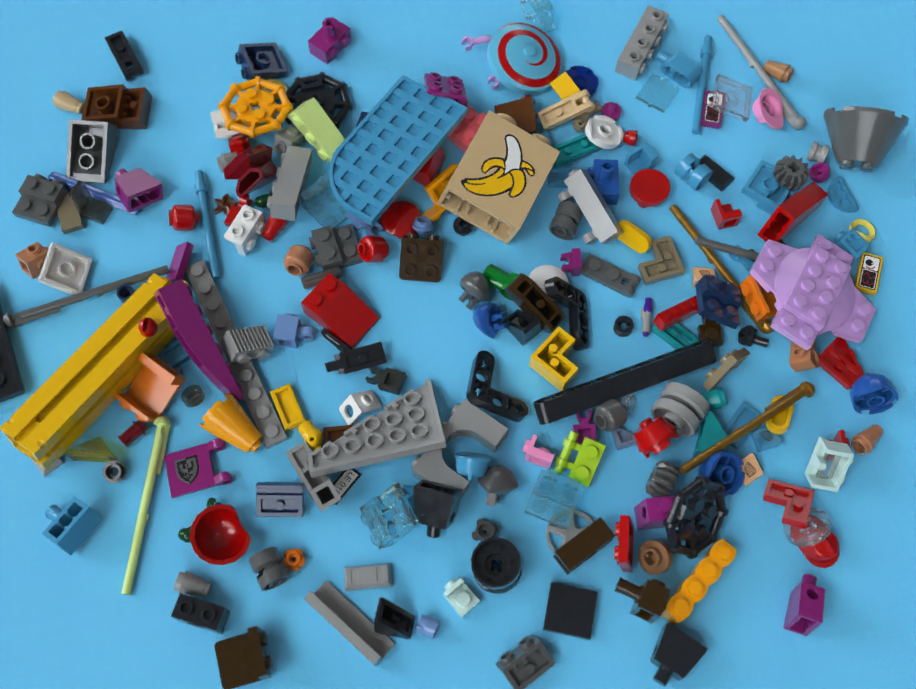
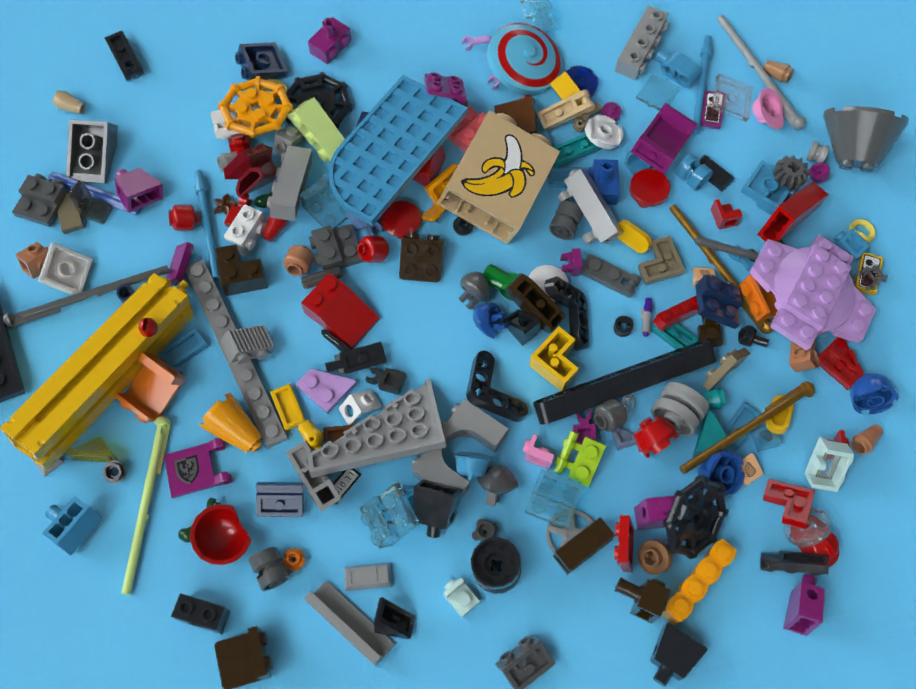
(118, 106): reddish brown slope -> none
(133, 433): dark red pin -> none
(191, 584): light grey cone -> none
(192, 396): clear smoke tile -> none
(195, 336): magenta slope -> none
(239, 276): none -> dark brown brick
(289, 330): medium blue brick -> none
(325, 388): none -> lavender wing
(422, 224): medium blue plate -> none
(428, 626): medium blue hose -> none
(570, 611): black tile -> none
(630, 137): red hinge -> none
(662, 479): dark grey gear -> none
(664, 138): none -> magenta panel
(795, 562): none -> black hinge
(840, 196): dark azure tile -> none
(867, 270): none -> dark grey piece

